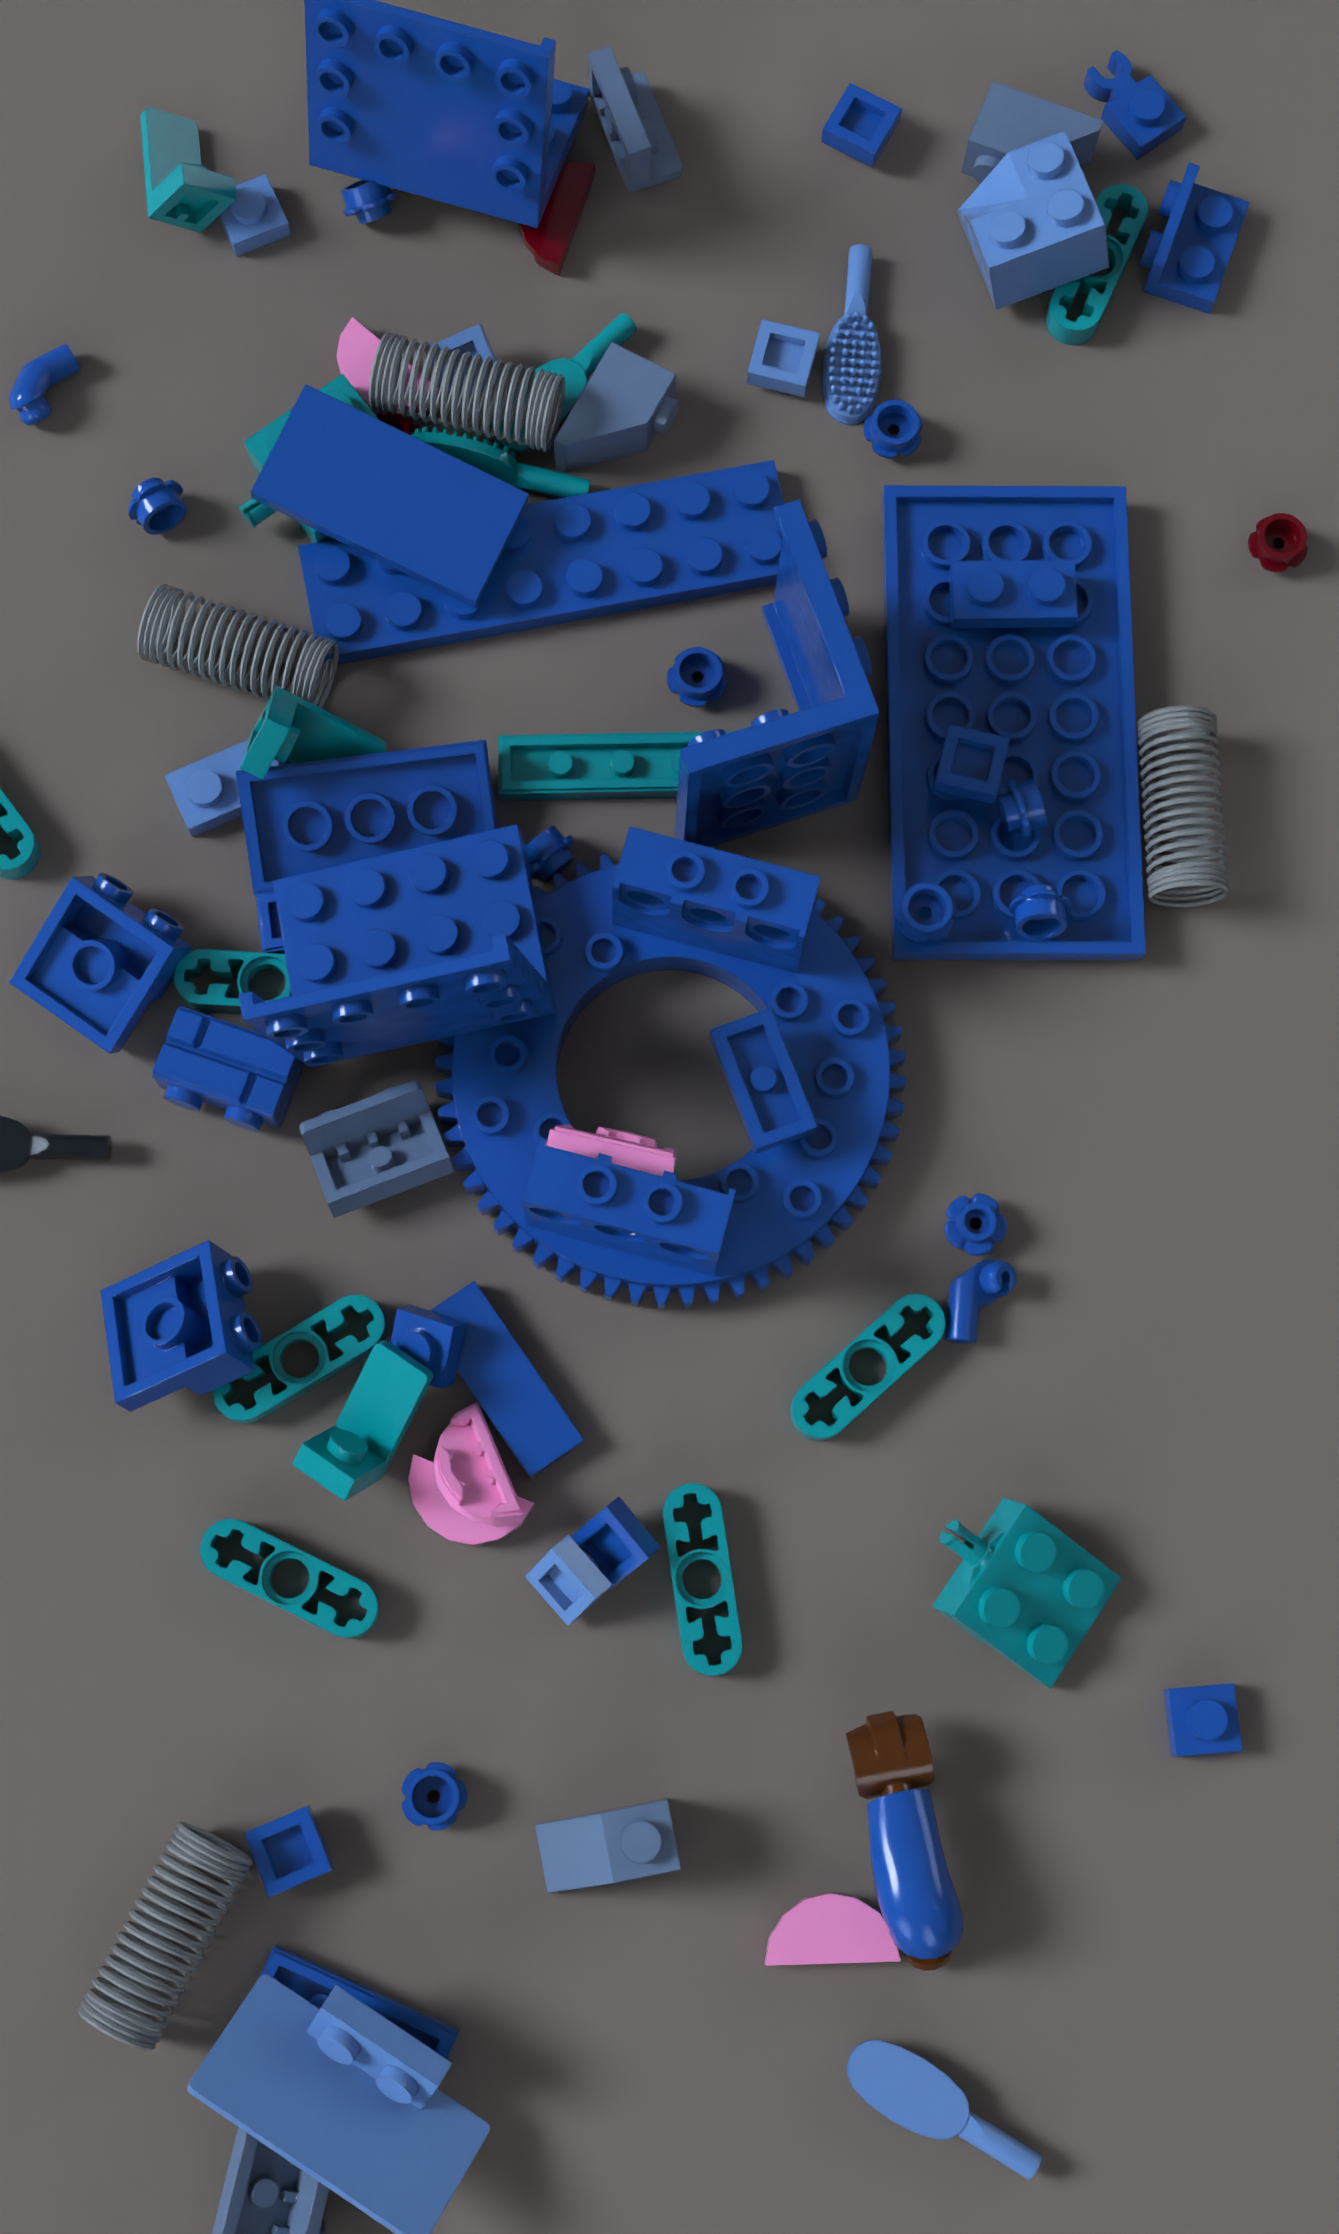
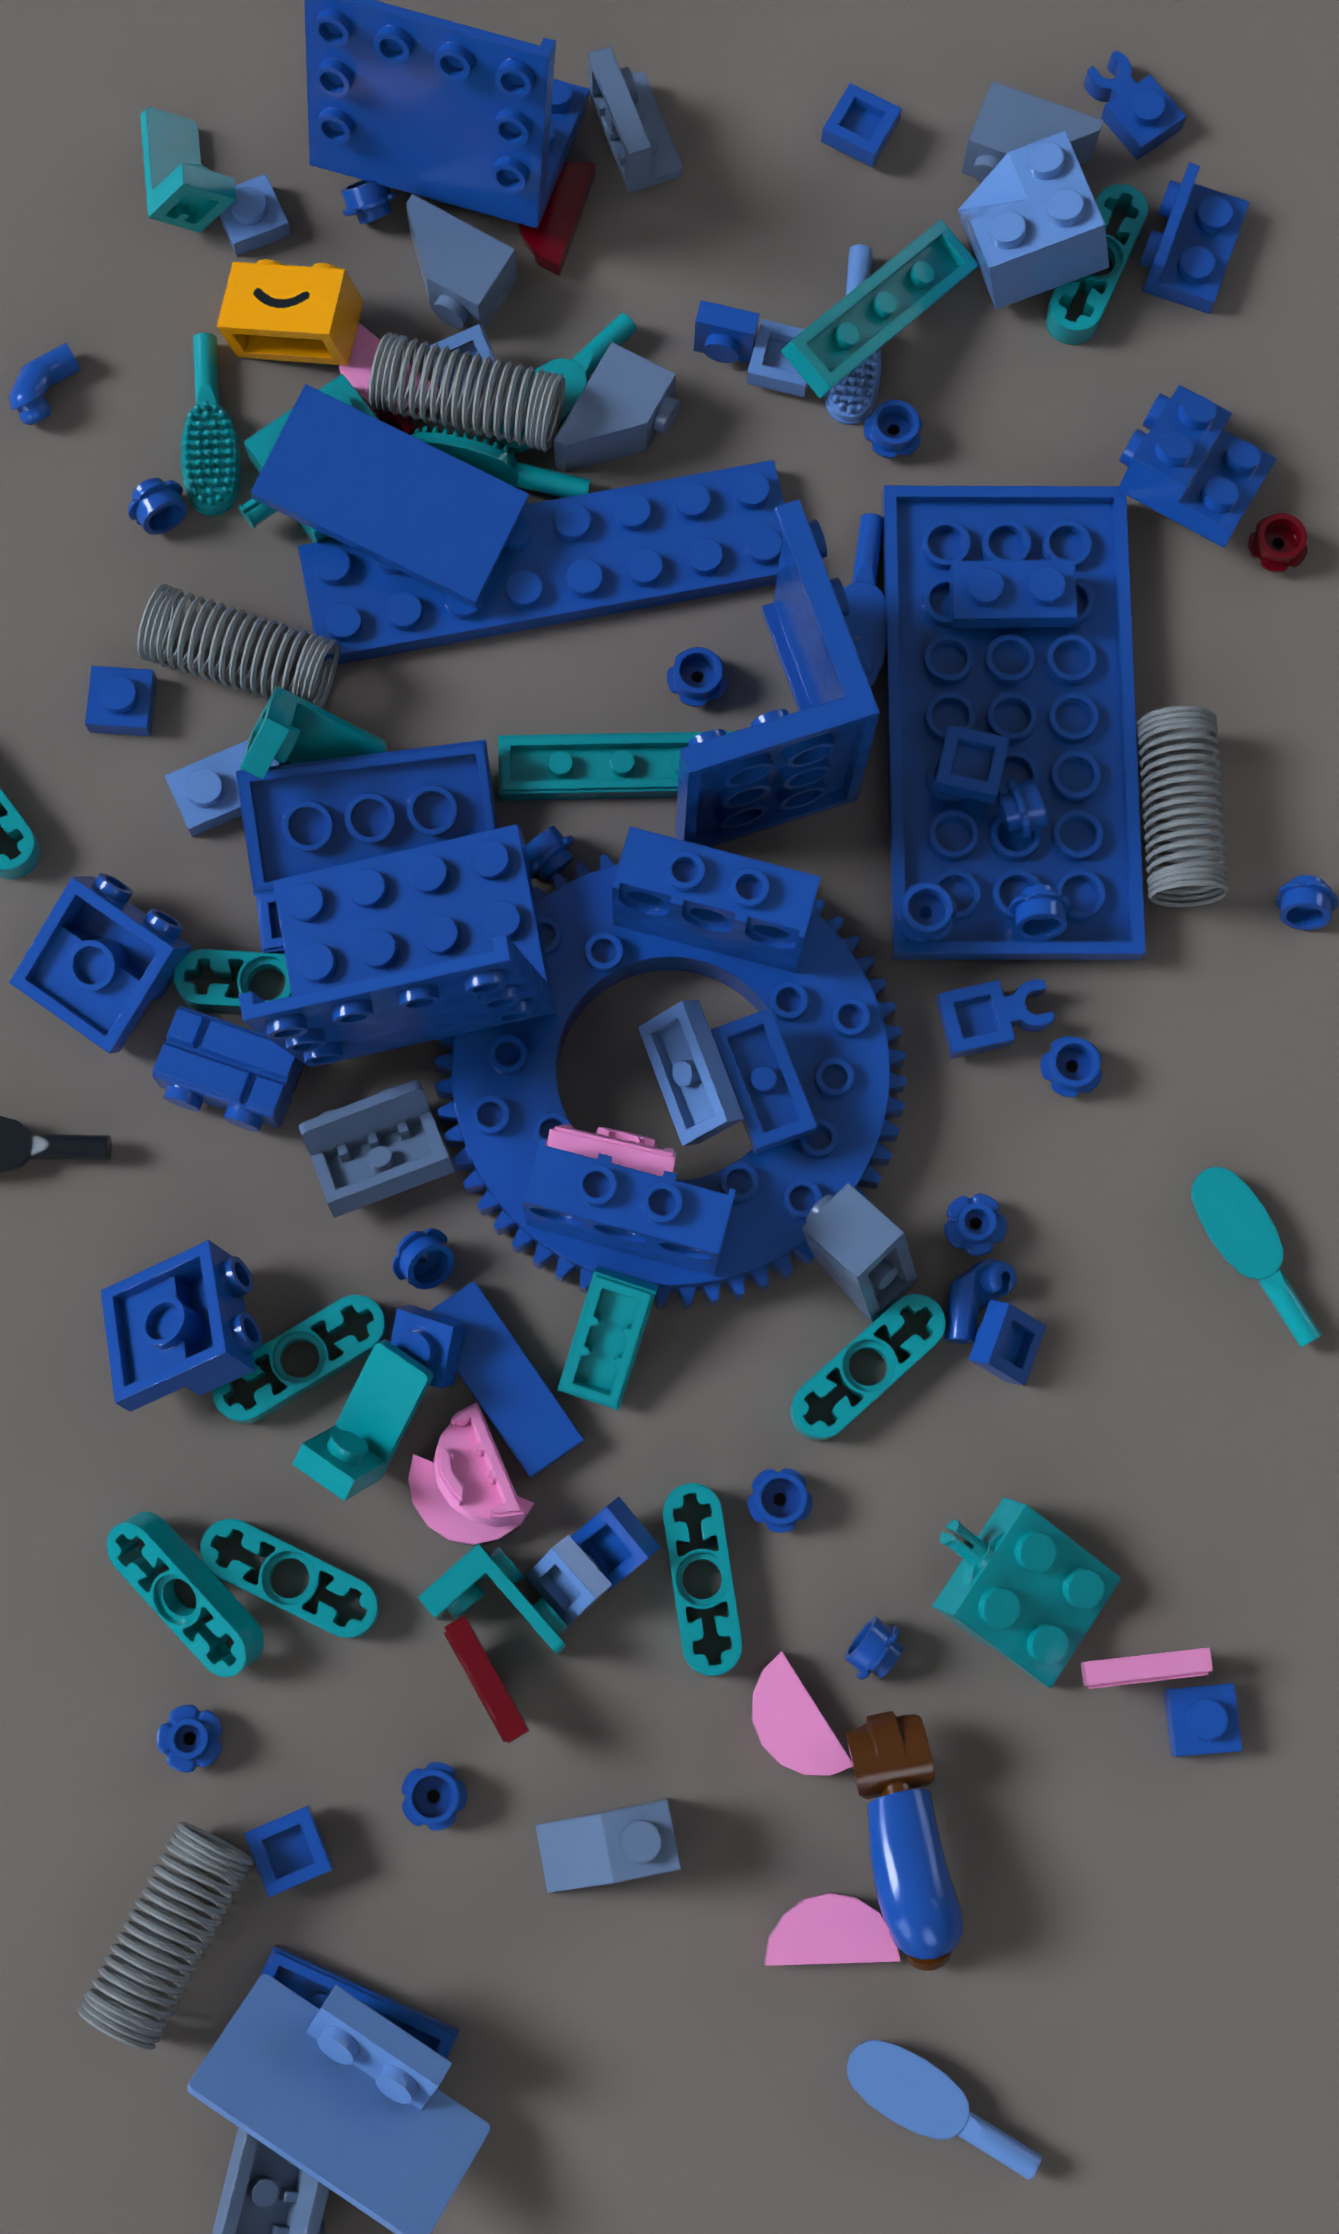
(121, 701): none -> blue plate
(207, 1745): none -> blue plate
(209, 438): none -> teal piece
(212, 1597): none -> teal beam
(290, 312): none -> light orange brick
(423, 1259): none -> blue plate
(460, 265): none -> sand blue slope
(460, 1590): none -> teal bracket
(486, 1680): none -> dark red tile
(608, 1337): none -> teal plate
(690, 1072): none -> medium blue plate
(725, 332): none -> blue plate
(792, 1486): none -> blue plate
(792, 1725): none -> bright pink tile
(860, 1250): none -> sand blue slope
(865, 600): none -> blue piece
(875, 1649): none -> blue plate
(879, 308): none -> teal plate
(983, 1019): none -> blue plate
(1007, 1342): none -> blue plate
(1074, 1050): none -> blue plate
(1146, 1668): none -> bright pink tile
(1193, 466): none -> blue plate
(1249, 1243): none -> teal piece
(1306, 903): none -> blue plate

